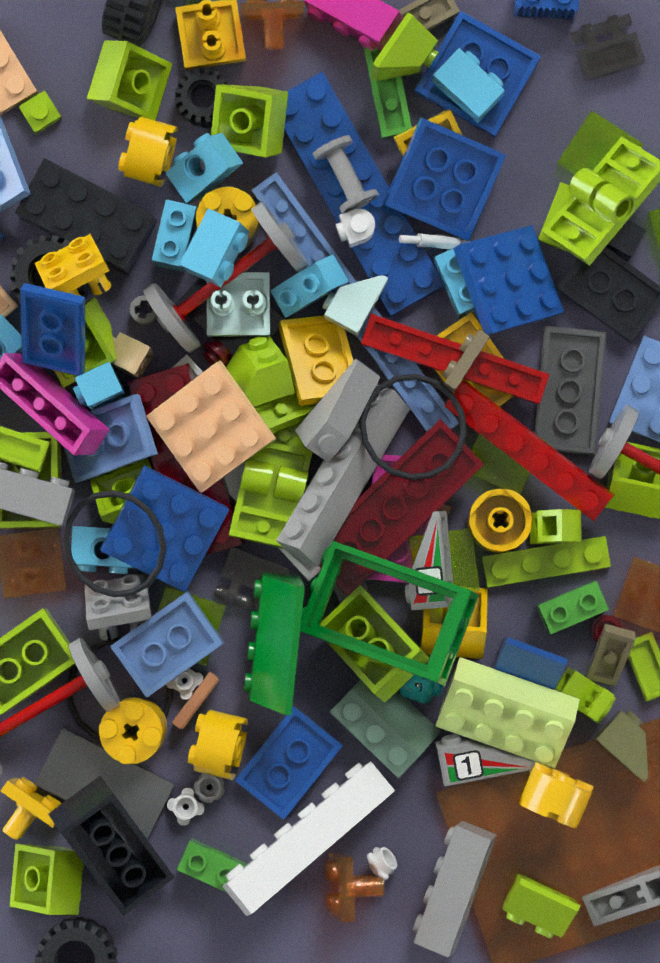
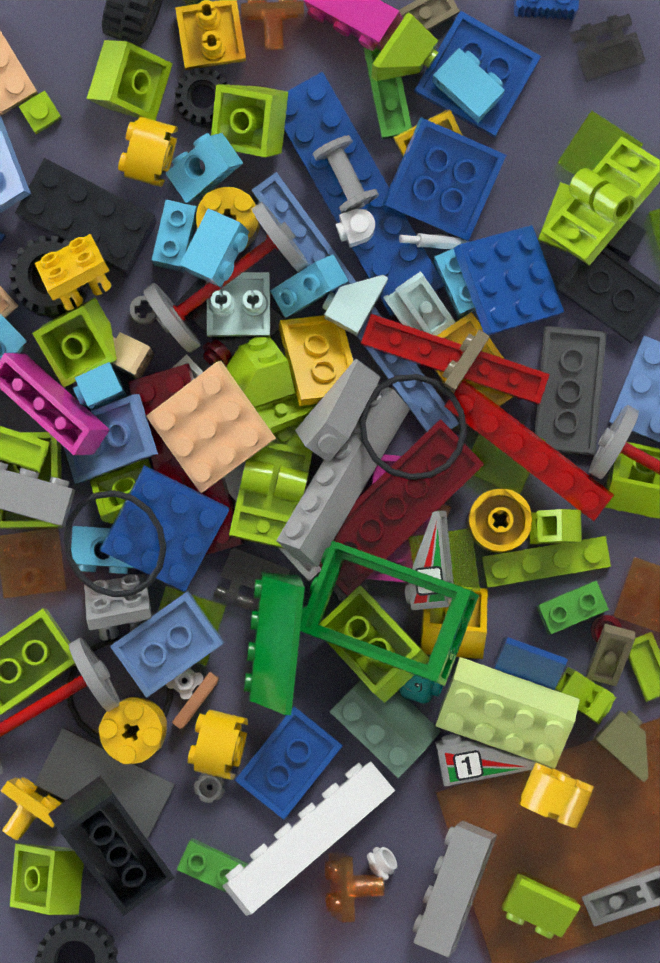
(53, 329): blue tile -> none
(176, 805): white plate -> none
(419, 306): none -> light aqua plate

